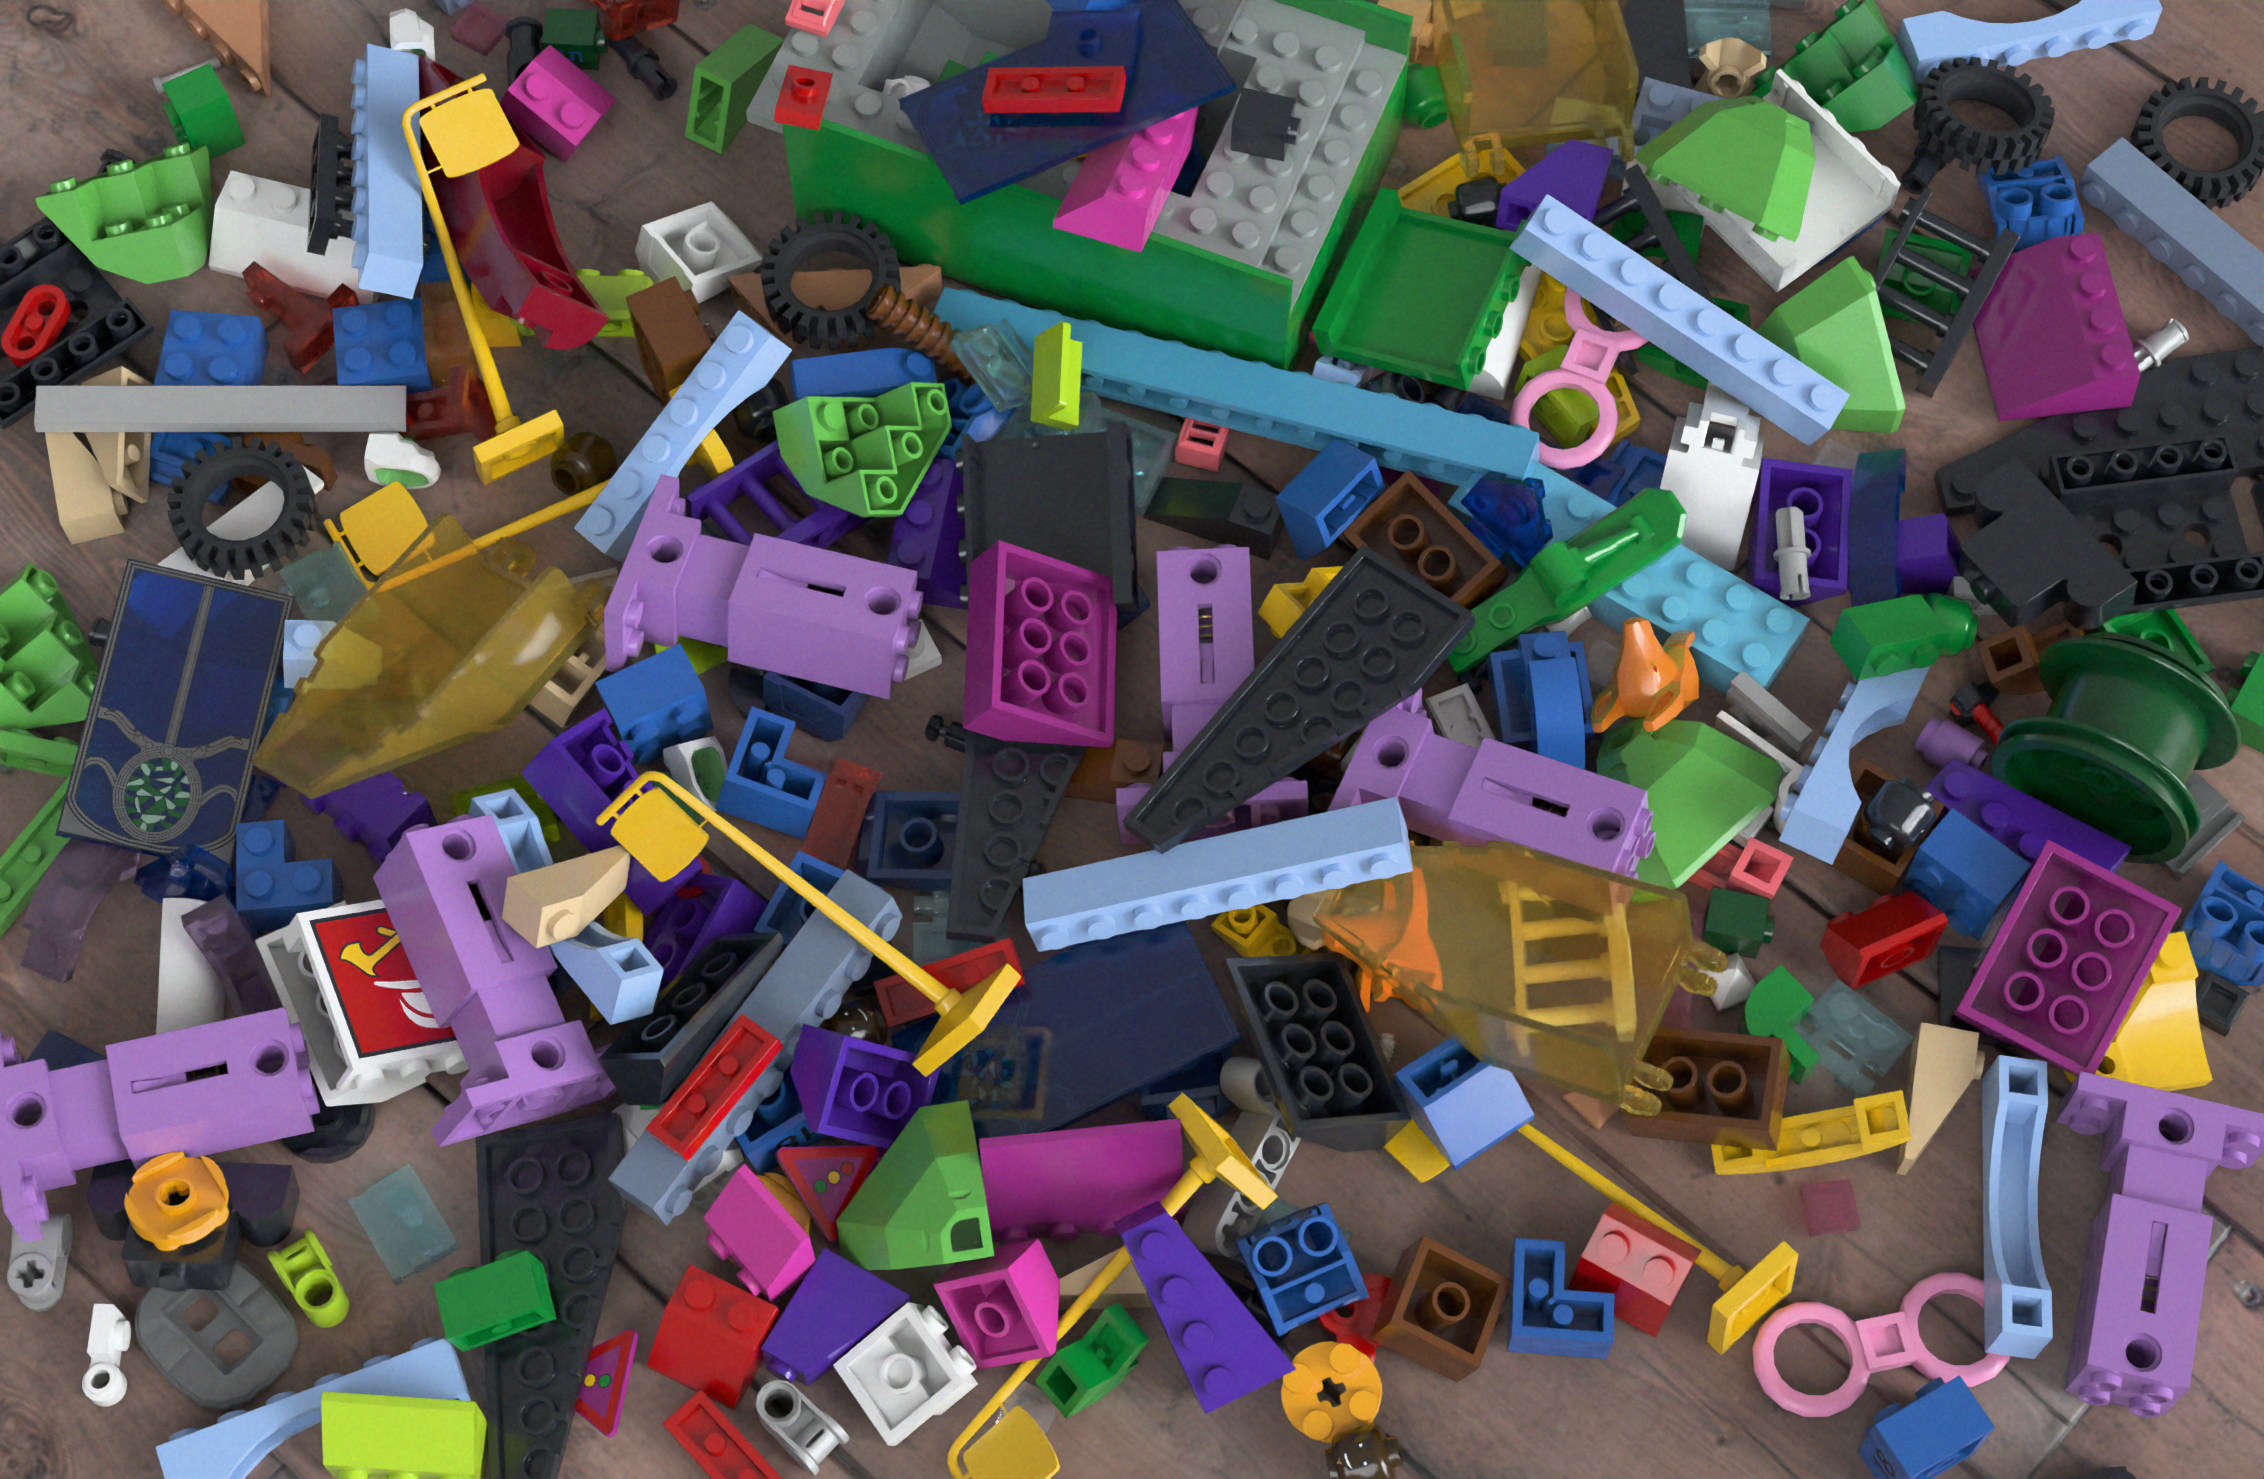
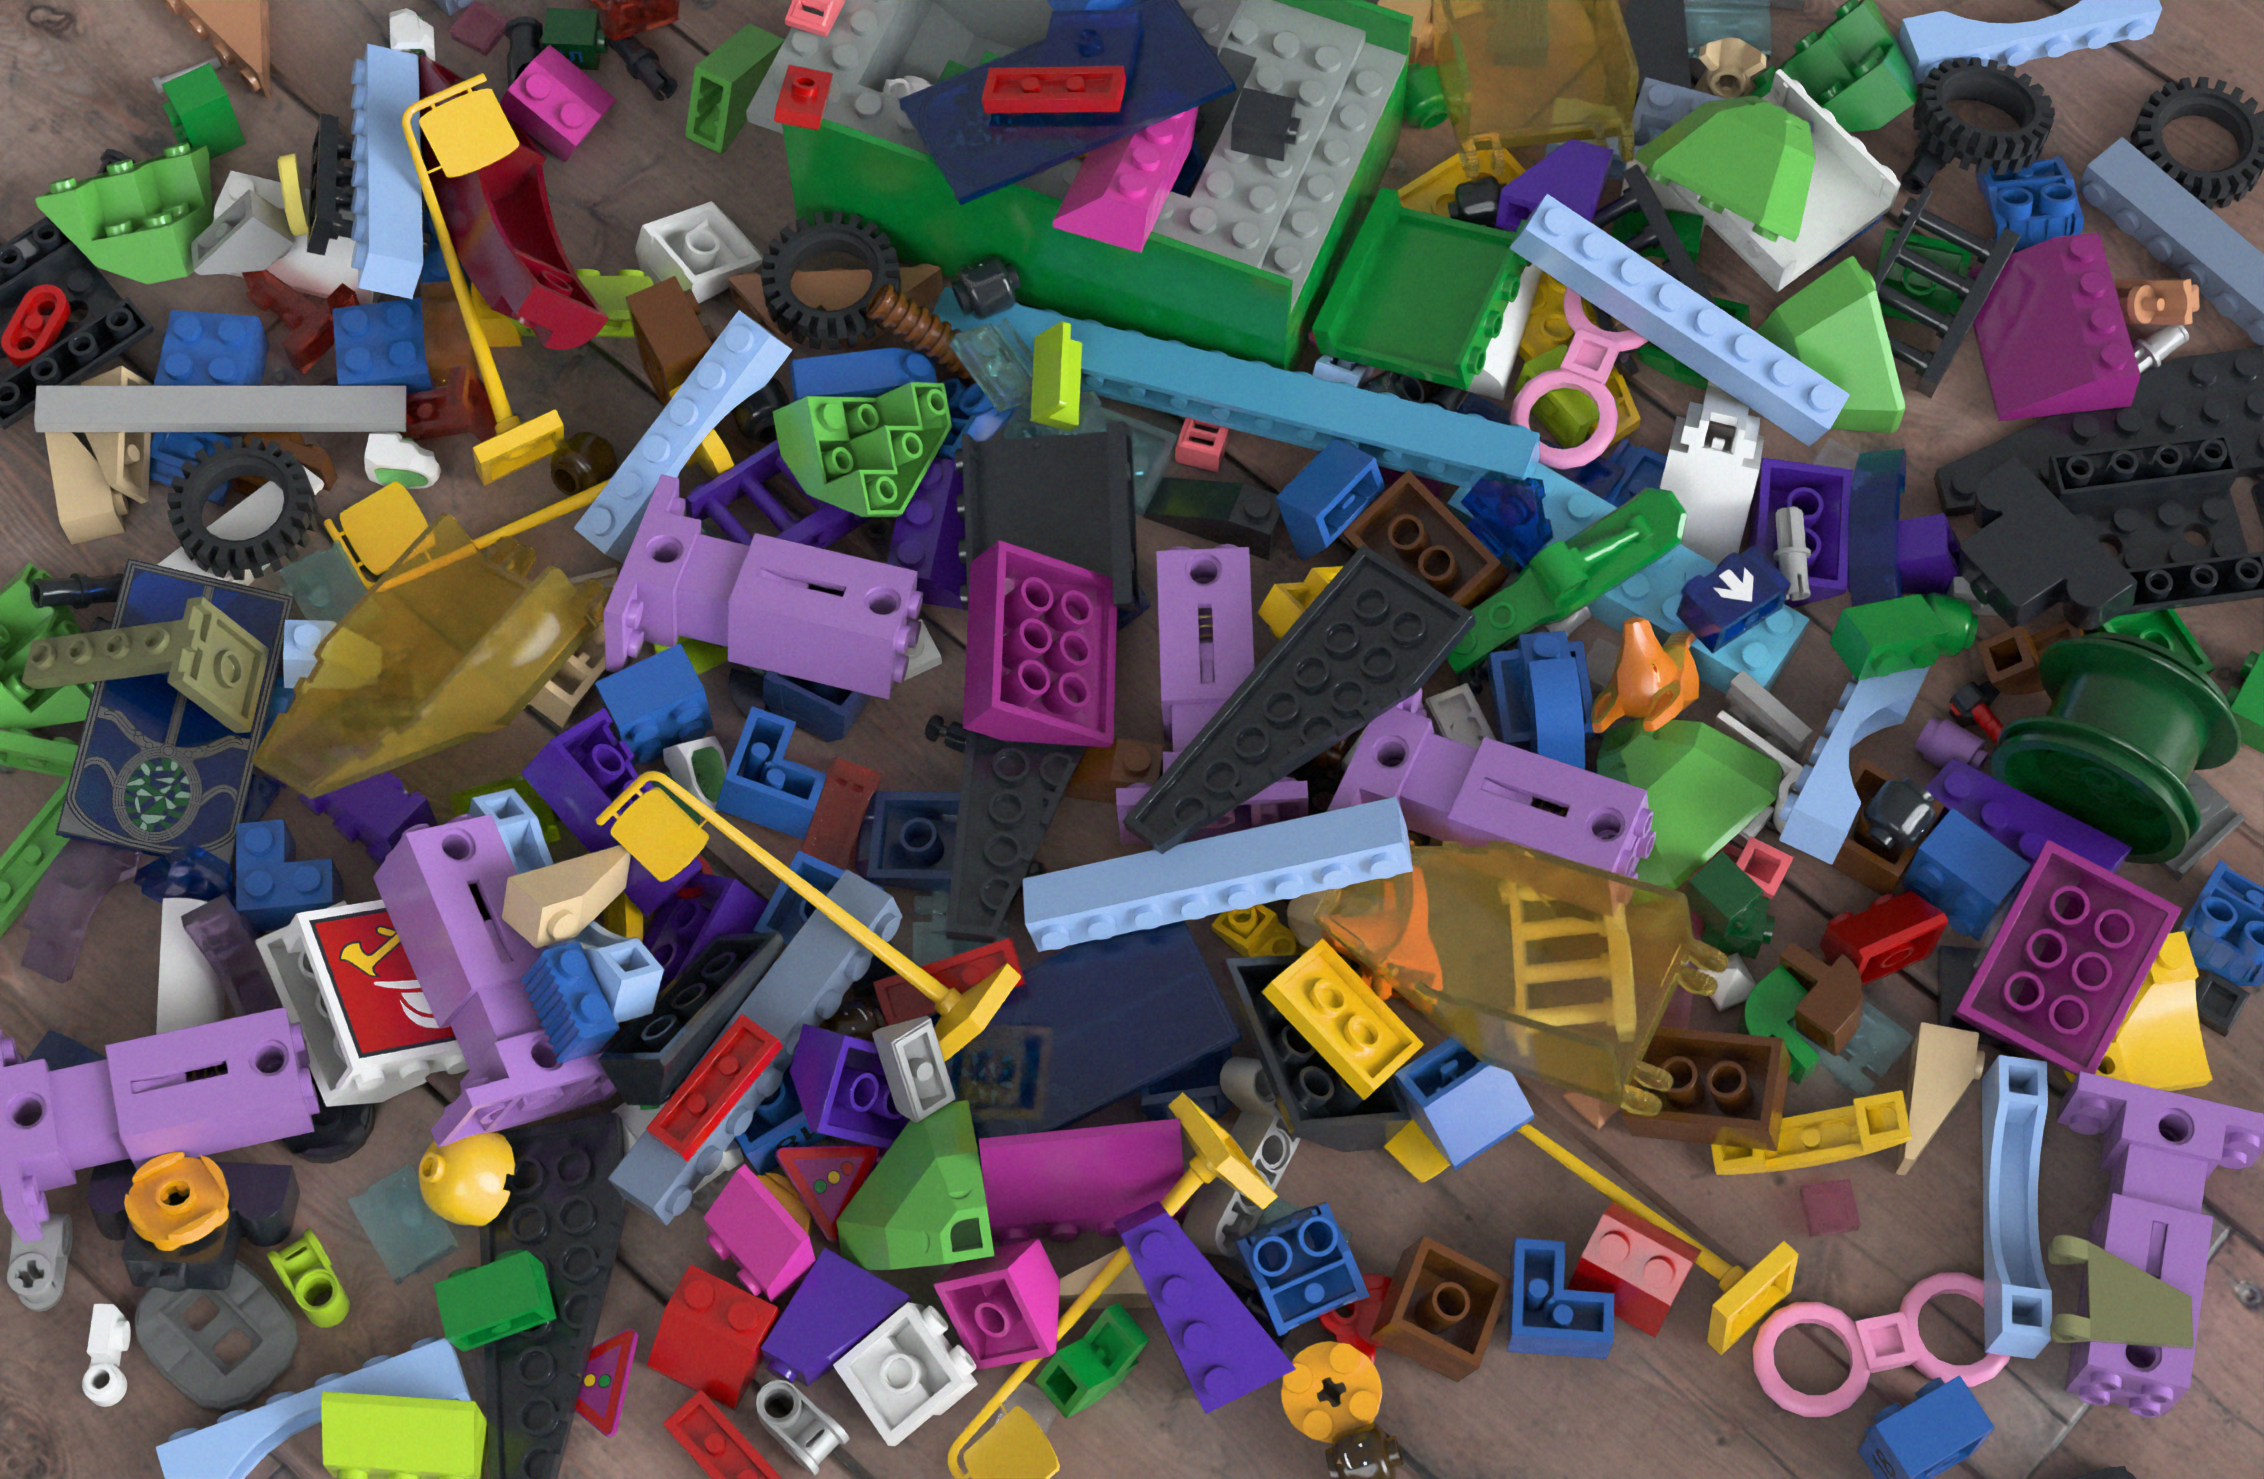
(76, 590): none -> black pin
(204, 652): none -> olive bracket
(243, 238): none -> light grey slope
(293, 194): none -> light yellow tile
(467, 1178): none -> yellow cylinder
(569, 1002): none -> blue brick
(914, 1067): none -> light grey slope
(985, 287): none -> black head
(1342, 1018): none -> yellow plate
(1724, 895): none -> dark green brick
(1732, 598): none -> clear blue brick
(1834, 997): none -> reddish brown brick
(2121, 1302): none -> olive flag
(2157, 300): none -> nougat hips

